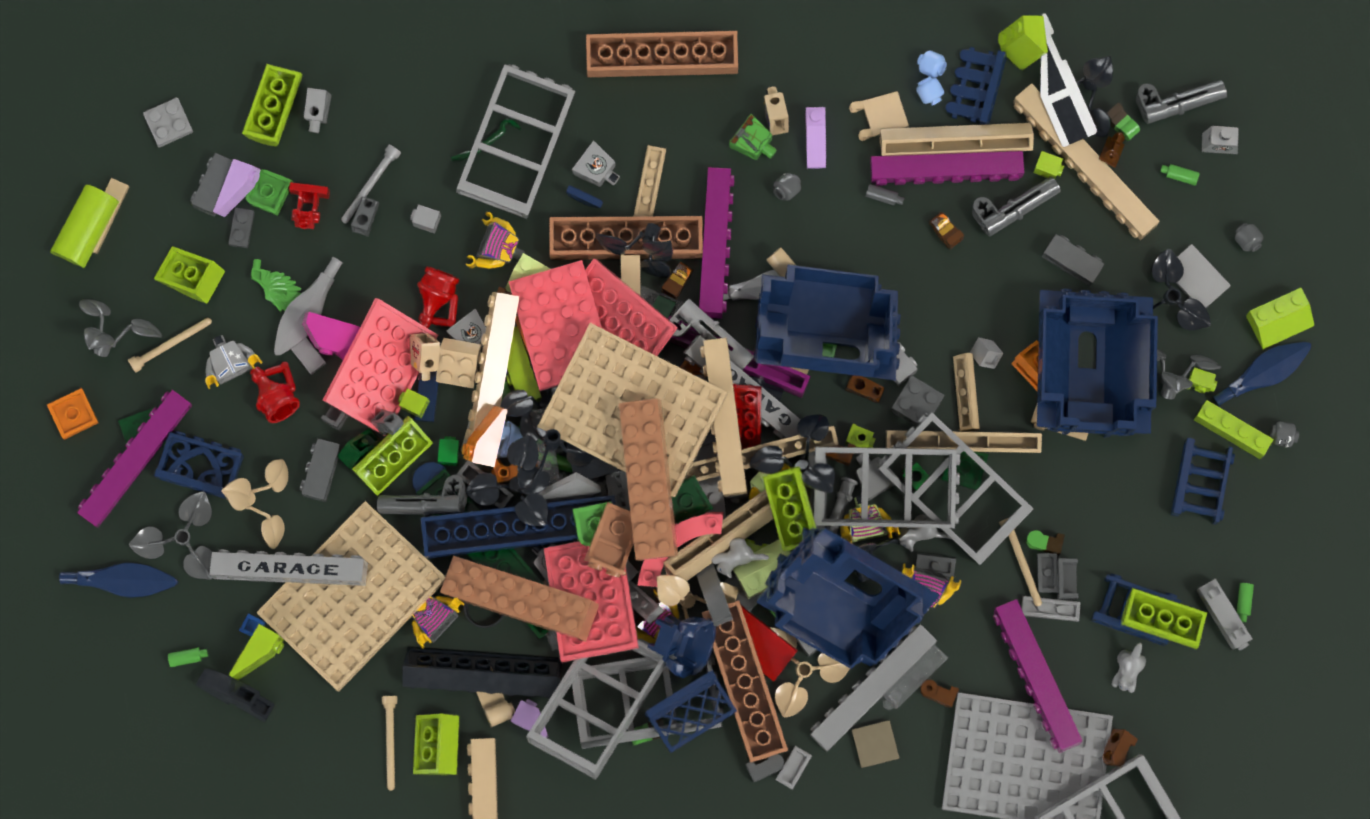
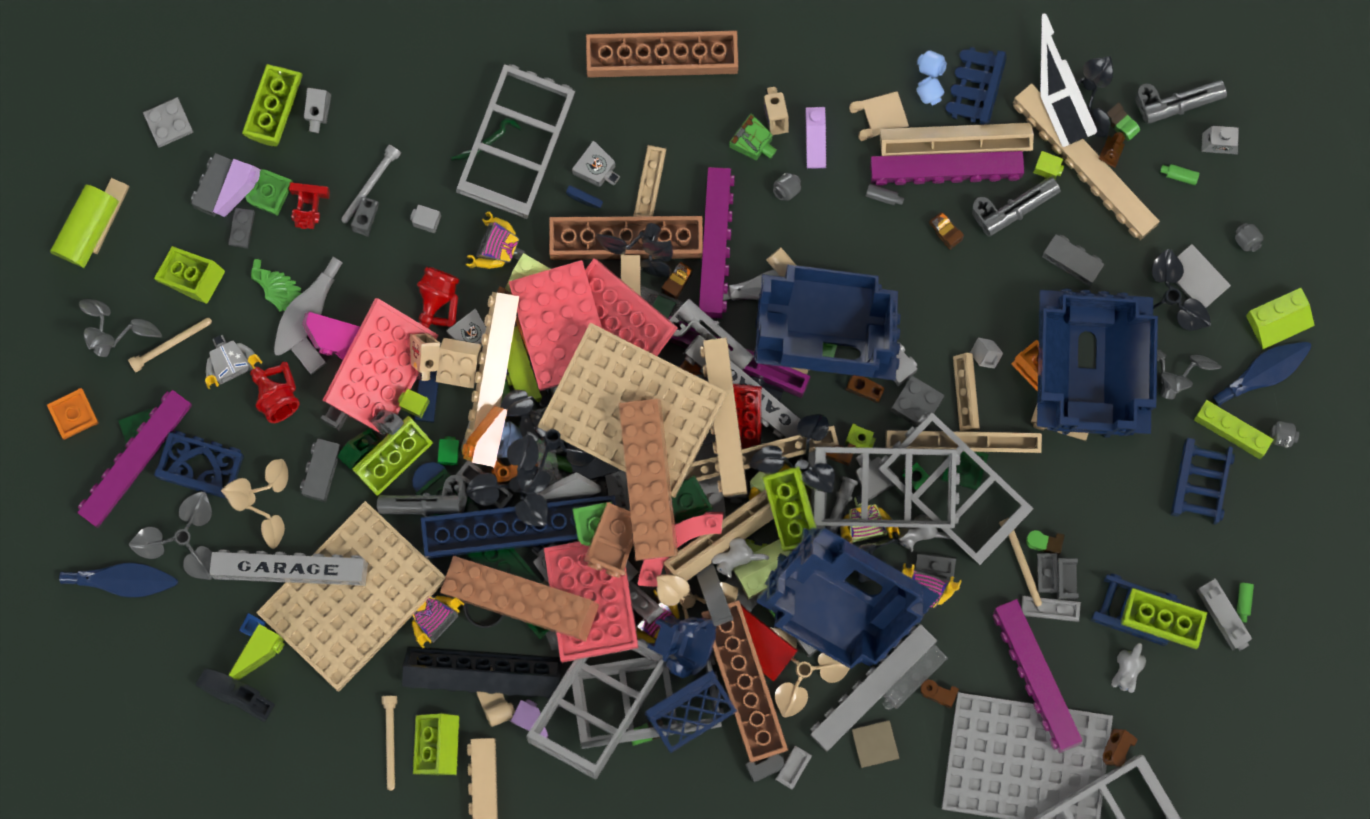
(186, 656): bright green cylinder -> none
(1024, 40): lime slope -> none
(1202, 380): lime brick -> none

